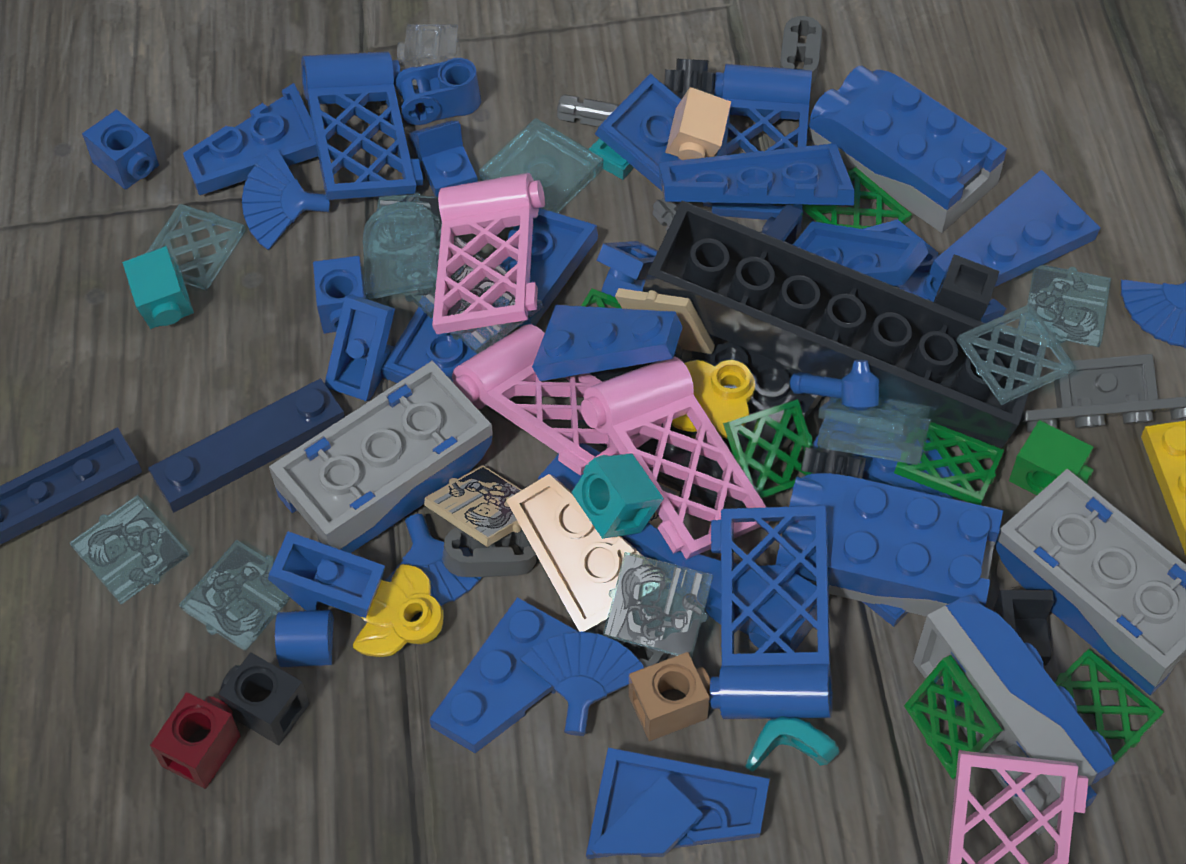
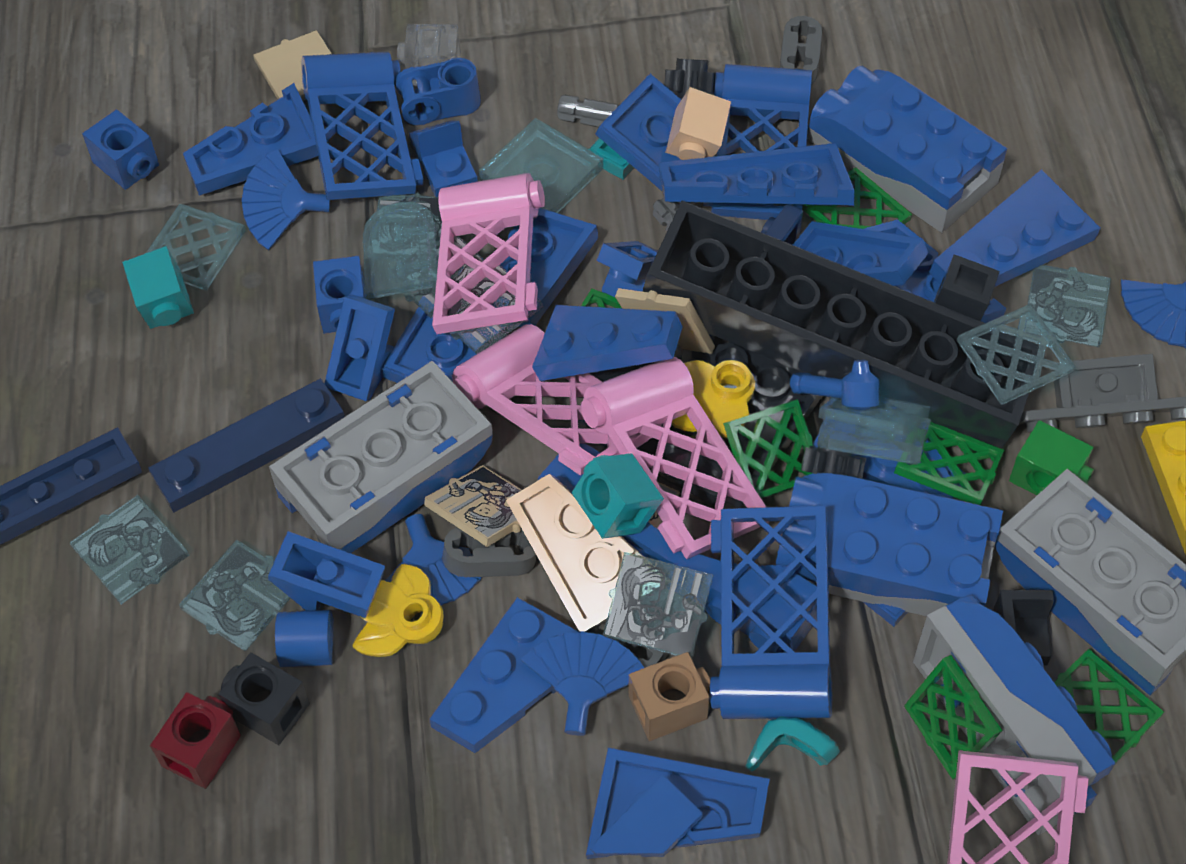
(283, 62): none -> tan piece

